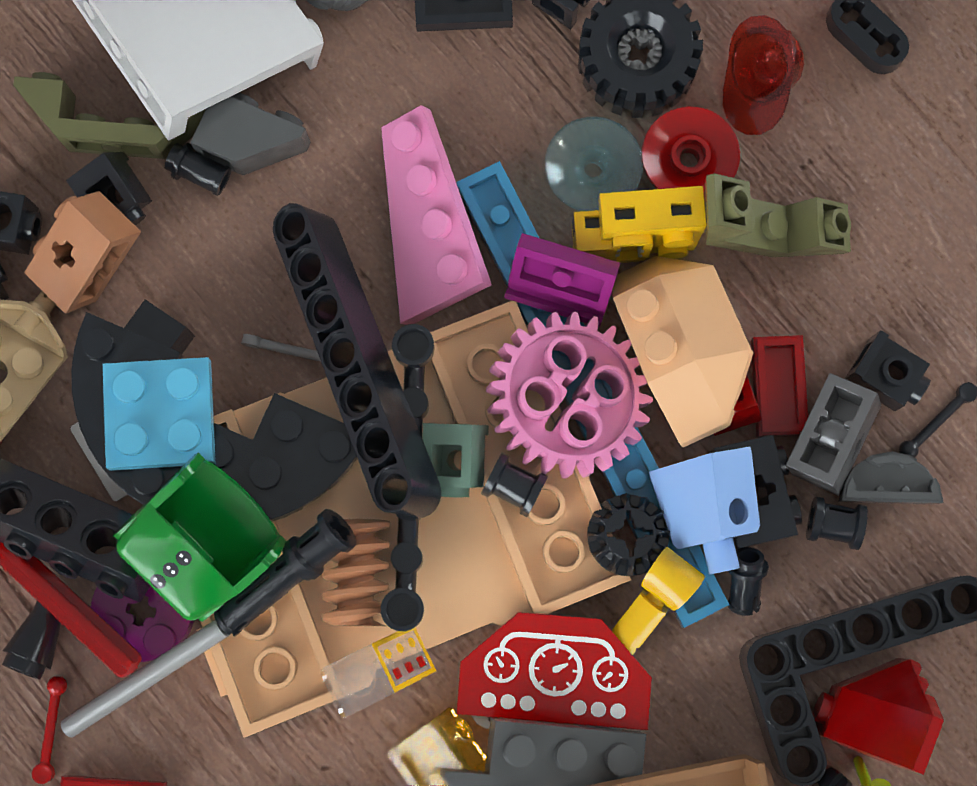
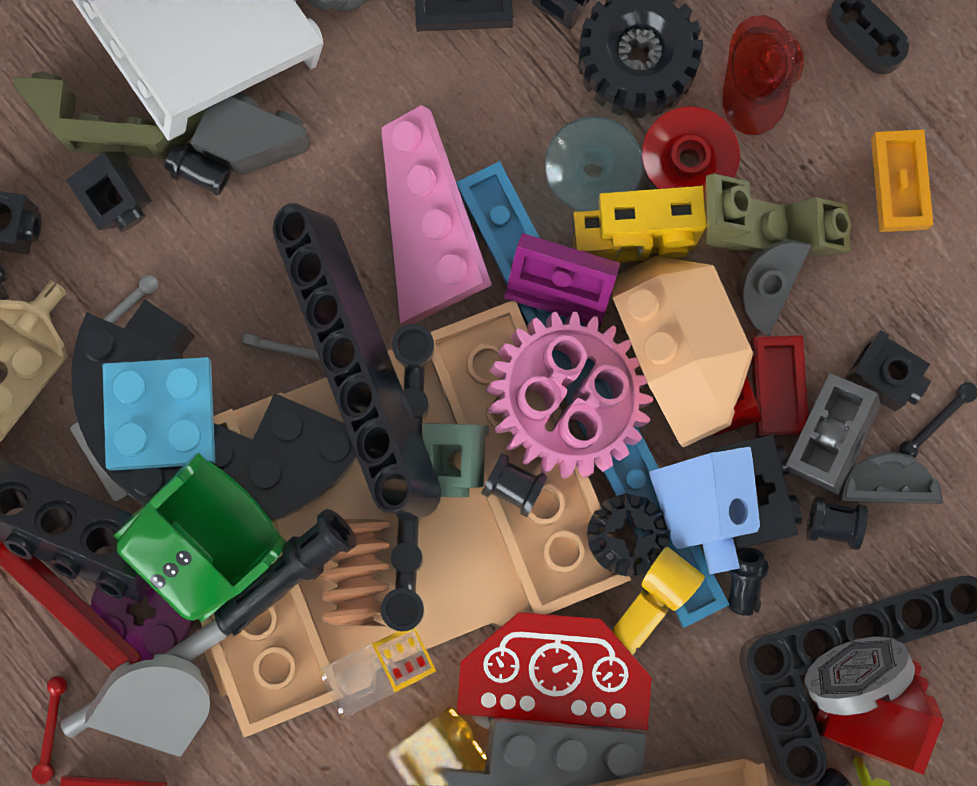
(33, 644): black cone -> none
(81, 251): nougat brick -> none
(147, 285): none -> light grey hinge
(153, 703): none -> light grey tile
(768, 281): none -> dark grey plate
(859, 673): none -> light grey tile
(902, 181): none -> light orange plate

